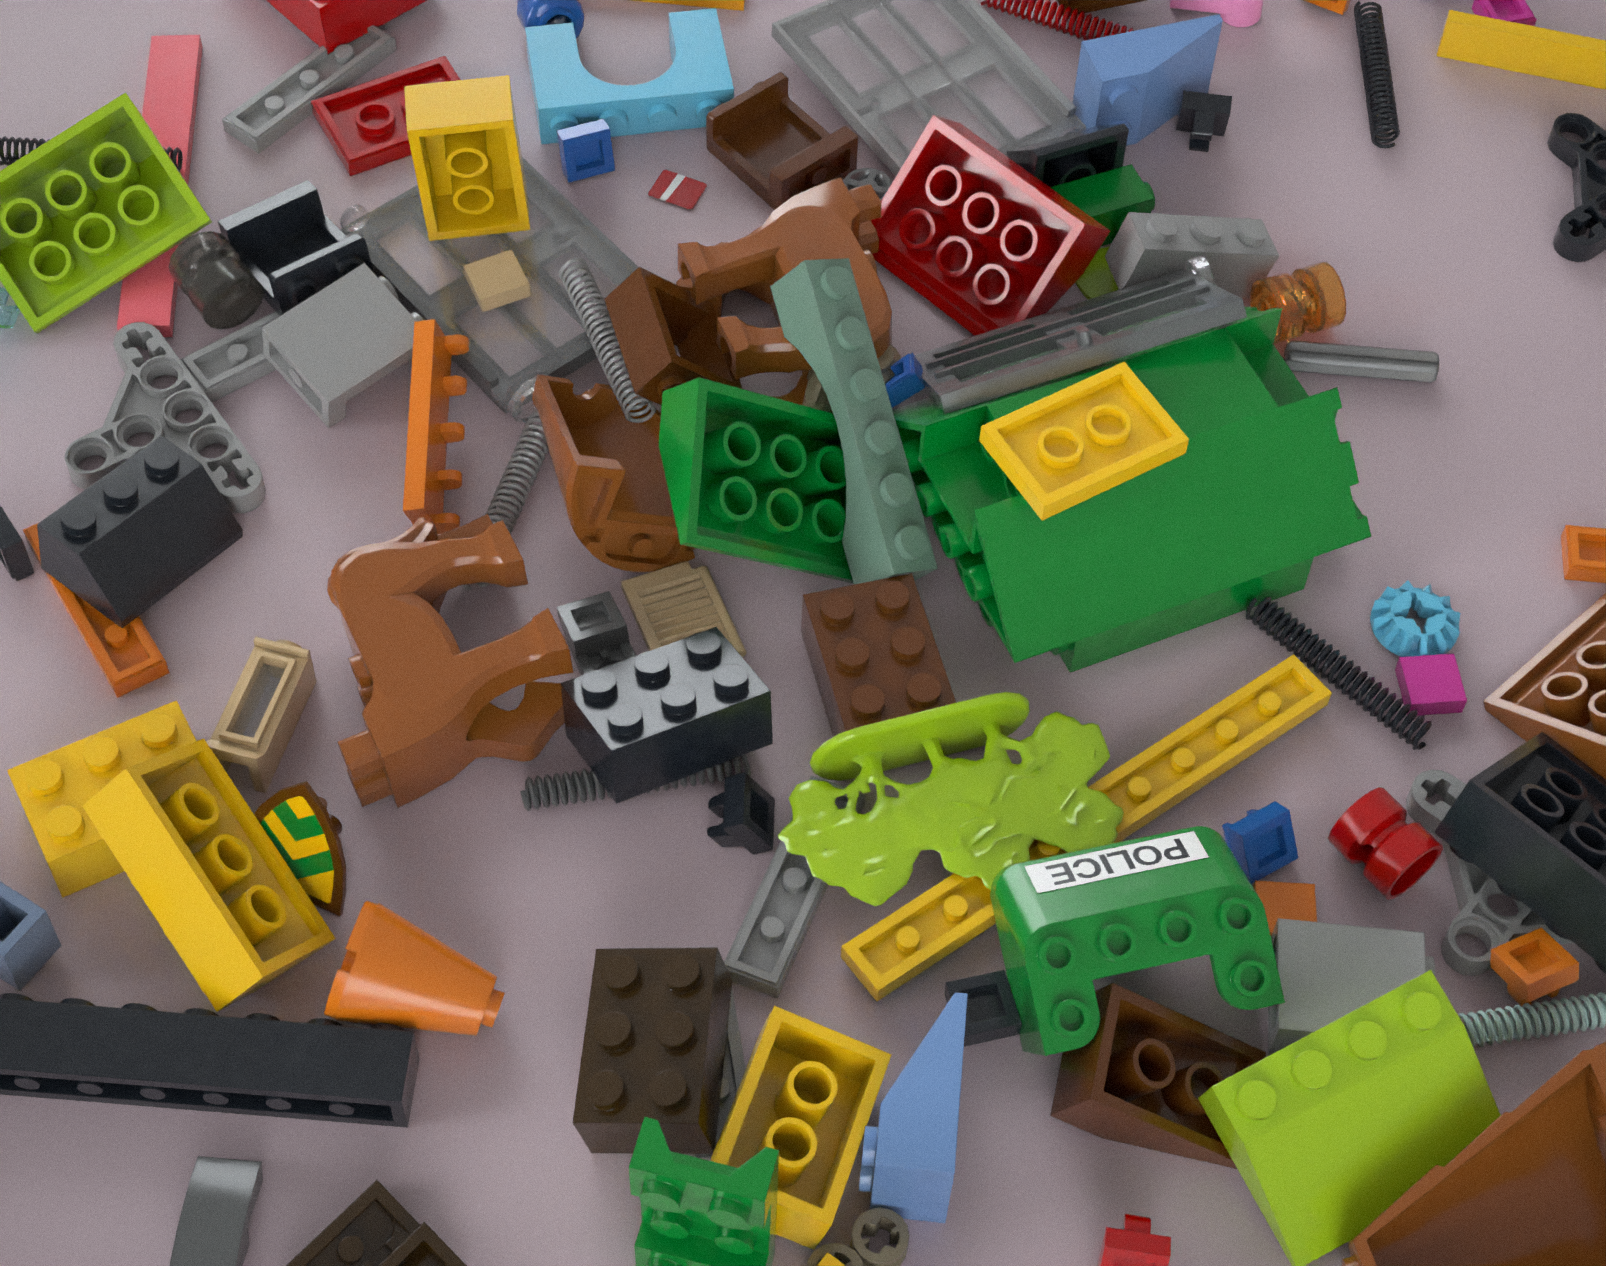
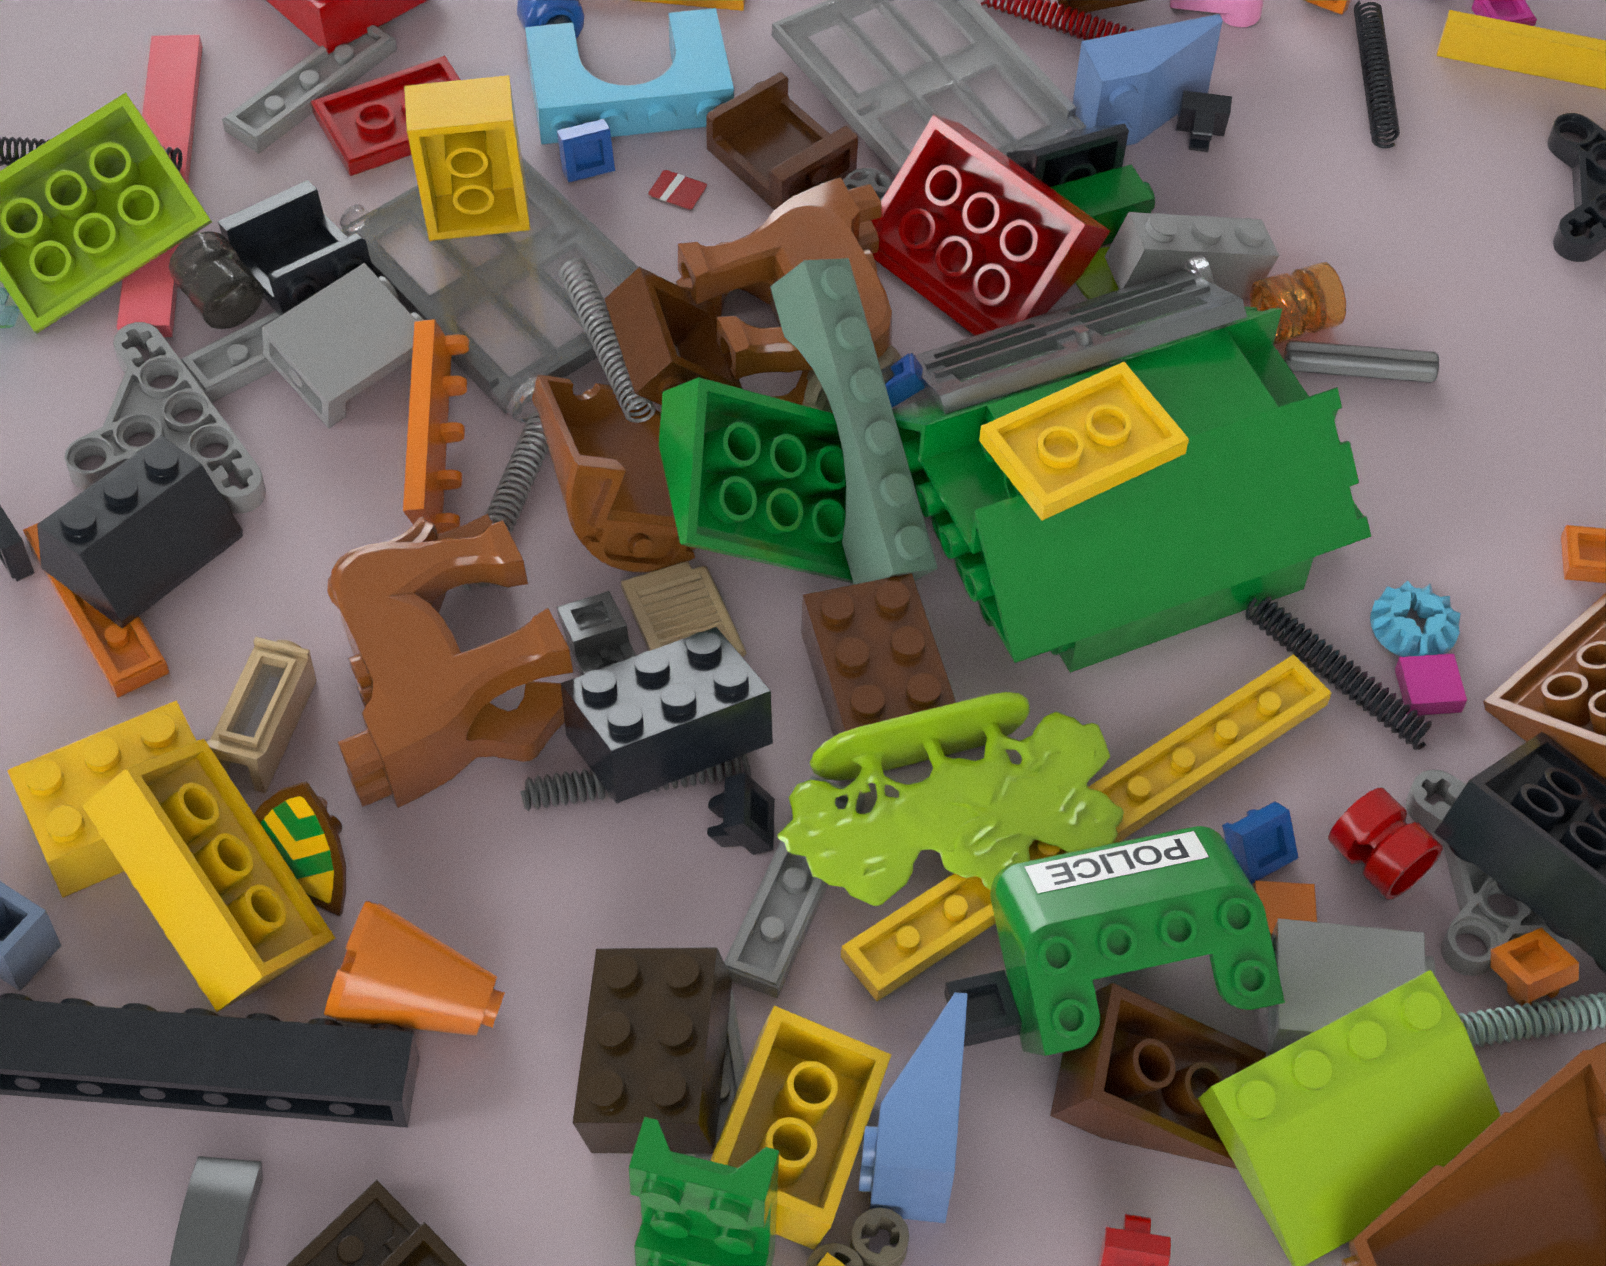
(497, 280): tan tile -> none

